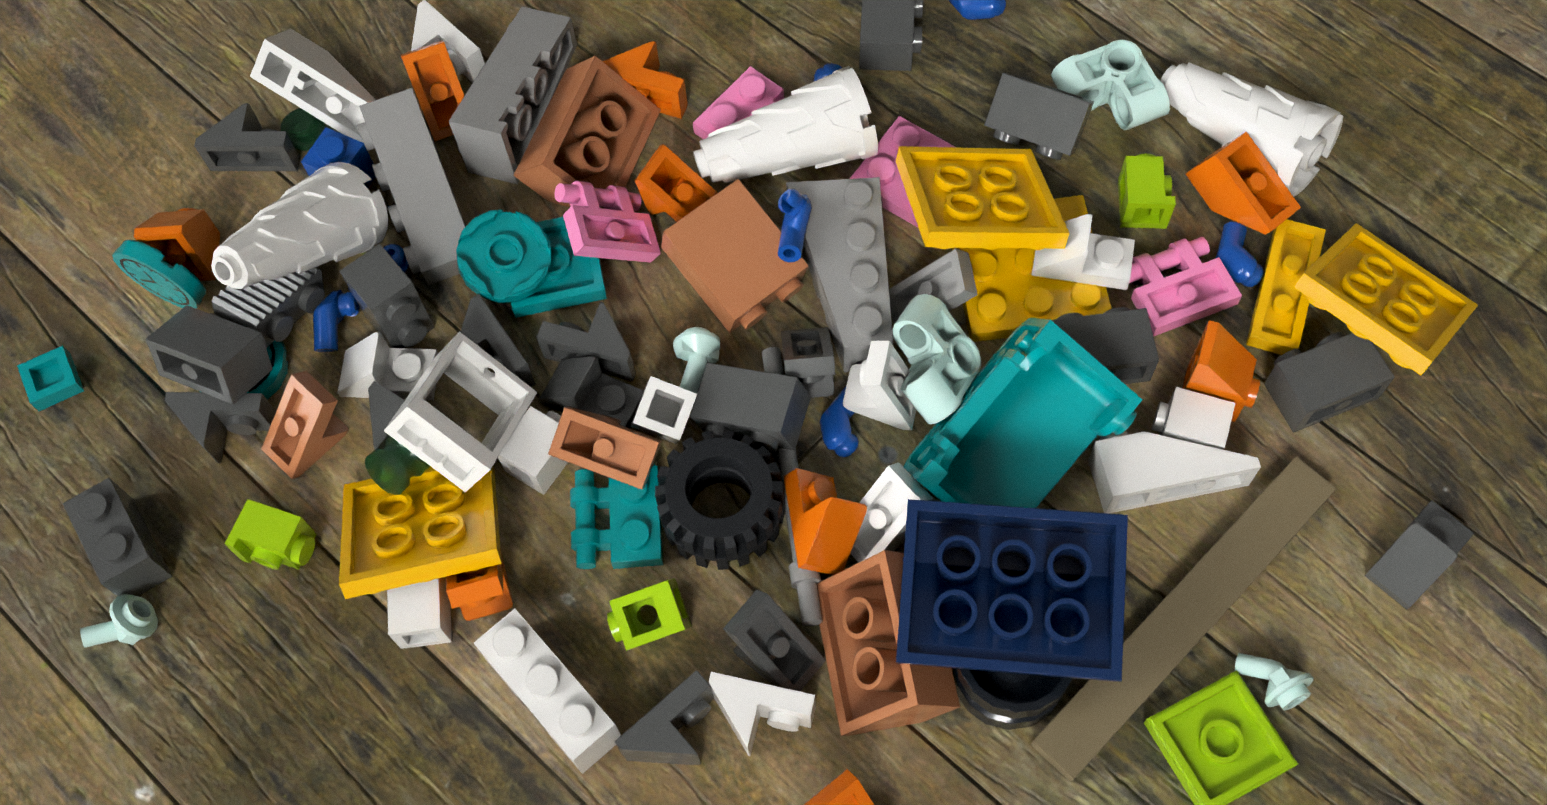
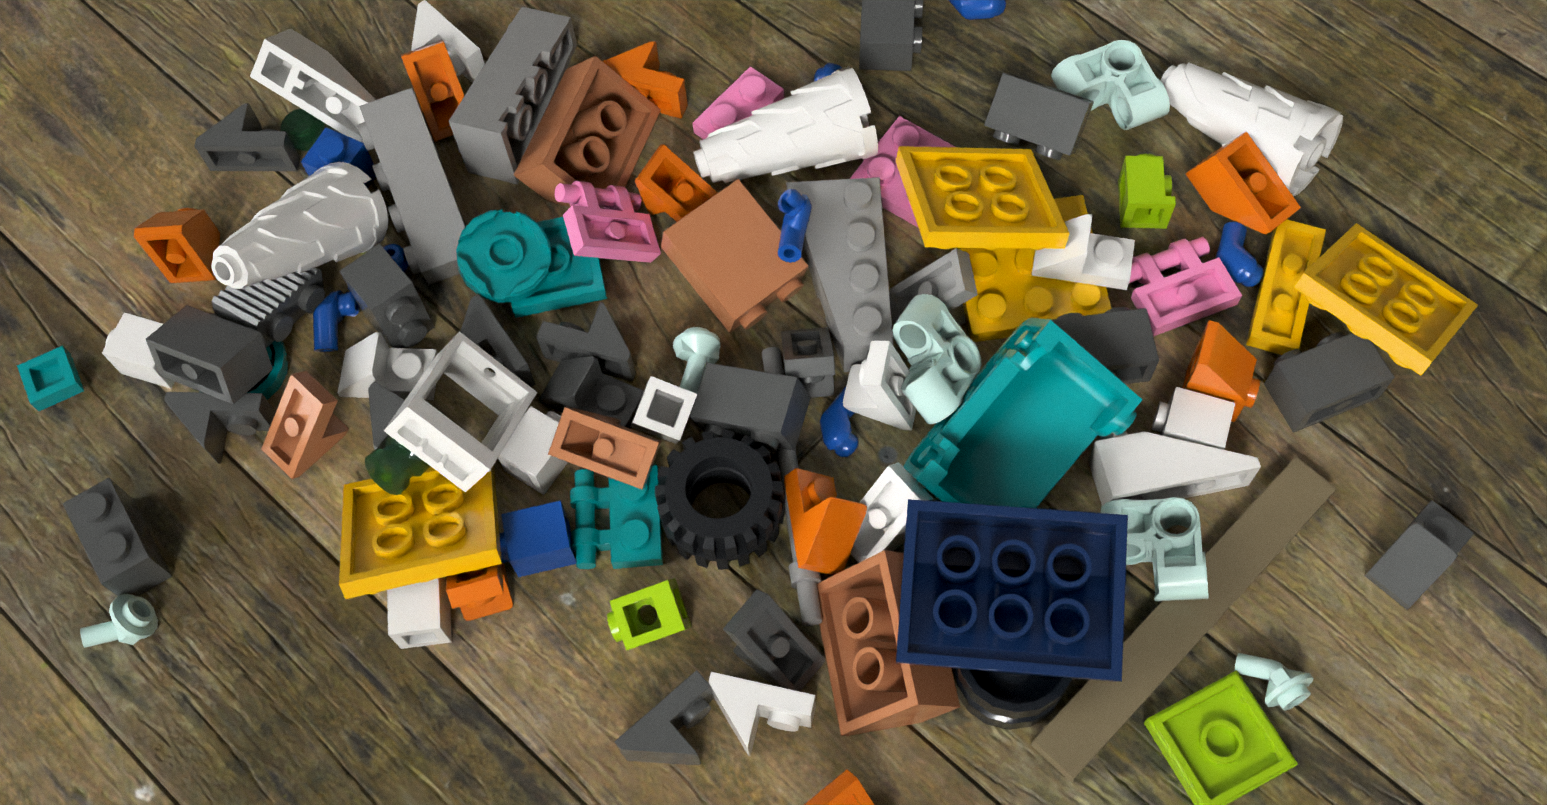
(129, 351): none -> white brick
(148, 270): teal tile -> none
(271, 537): lime brick -> none
(537, 539): none -> blue brick
(548, 690): white arch -> none
(1176, 558): none -> light aqua piece

